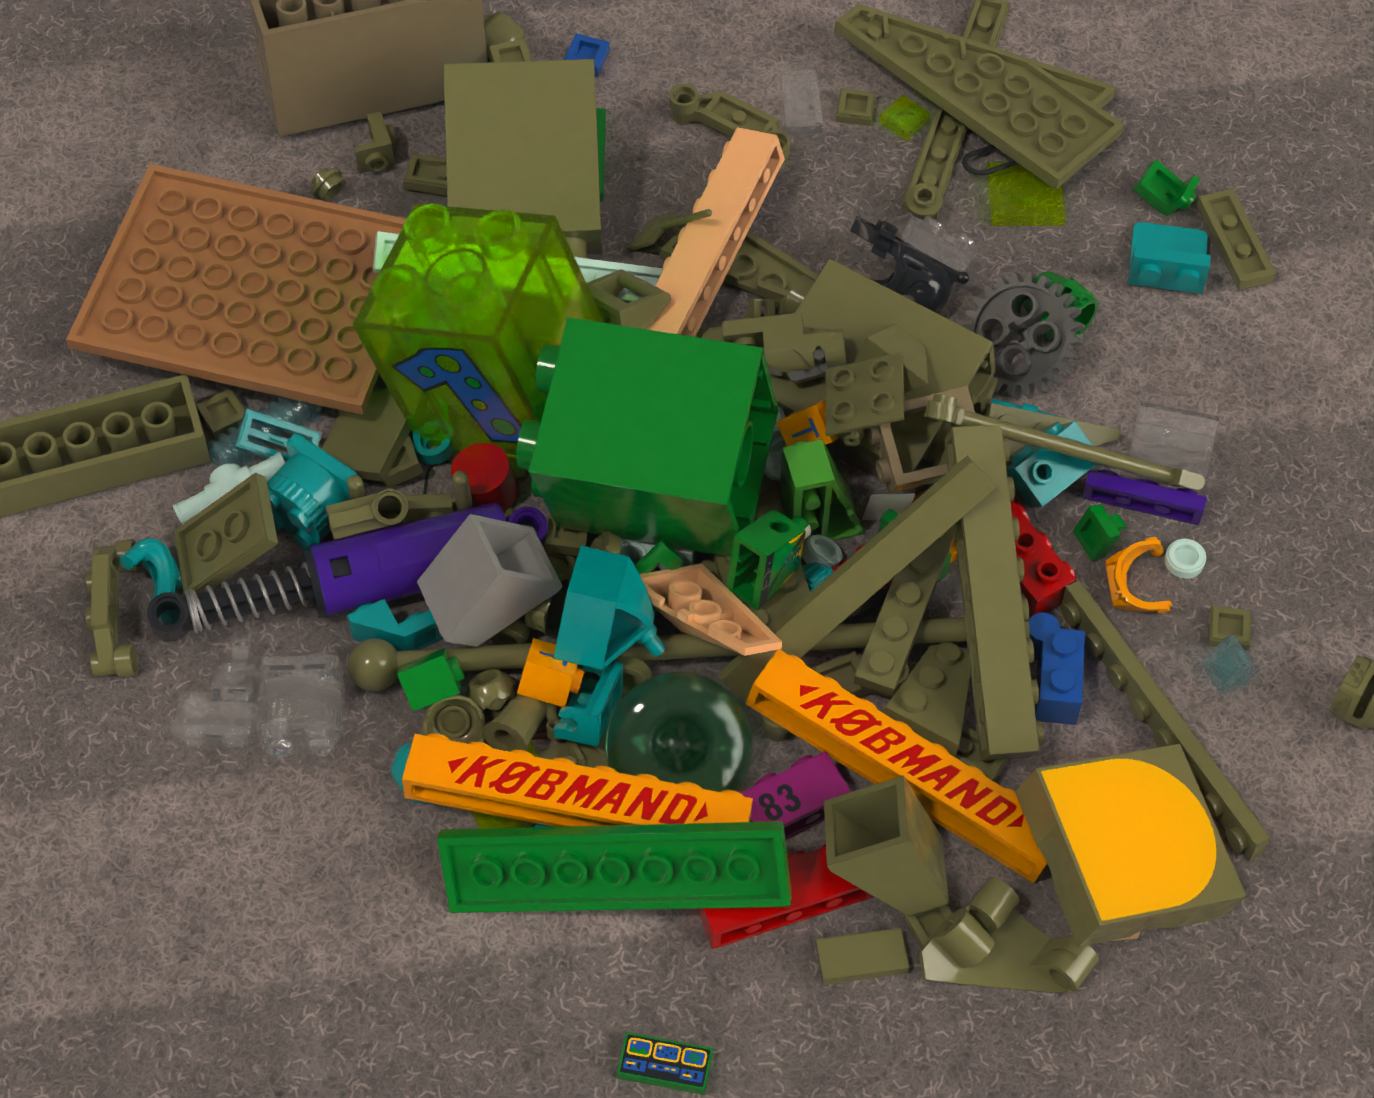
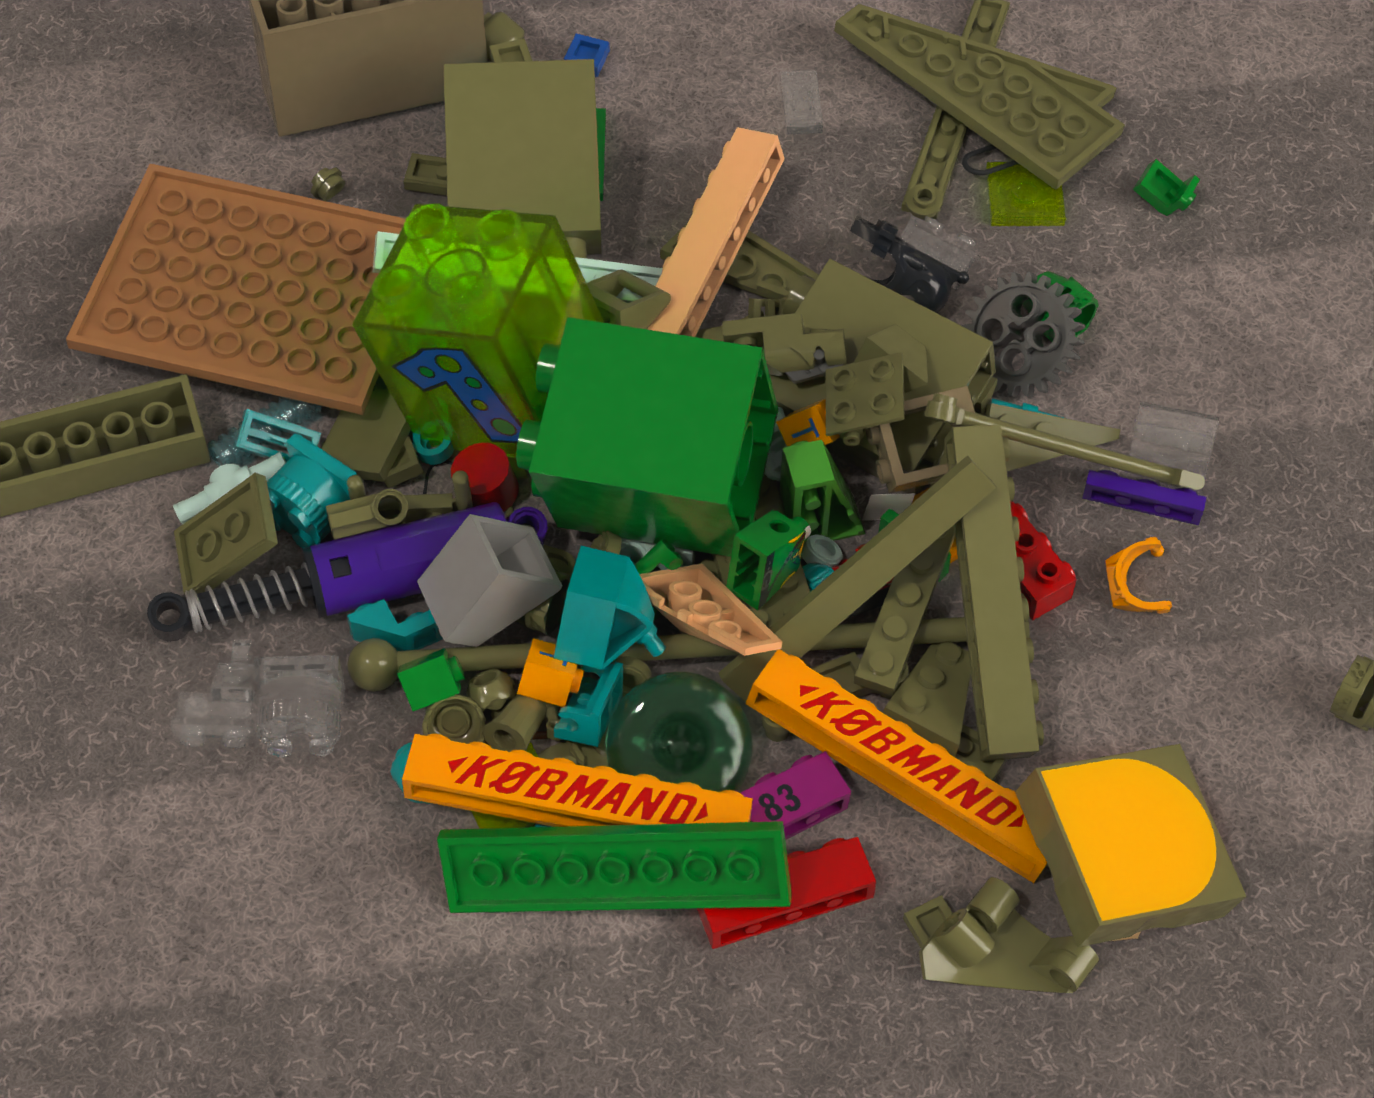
(104, 612): olive plate -> none
(160, 564): teal piece -> none
(221, 413): olive plate -> none
(378, 153): olive bracket -> none
(513, 634): olive tile -> none
(564, 540): olive tile -> none
(658, 225): olive piece -> none
(665, 1063): tile -> none
(723, 114): olive plate -> none
(855, 107): olive tile -> none
(862, 956): olive tile -> none
(887, 846): olive slope -> none
(904, 117): clear neon green tile -> none
(1043, 473): teal brick -> none
(1058, 669): blue hinge -> none
(1098, 531): green tile -> none
(1150, 704): olive plate -> none
(1168, 257): teal bracket -> none
(1185, 558): light aqua tile -> none
(1228, 666): clear light blue slope -> none
(1229, 621): olive tile -> none
(1235, 239): olive plate -> none

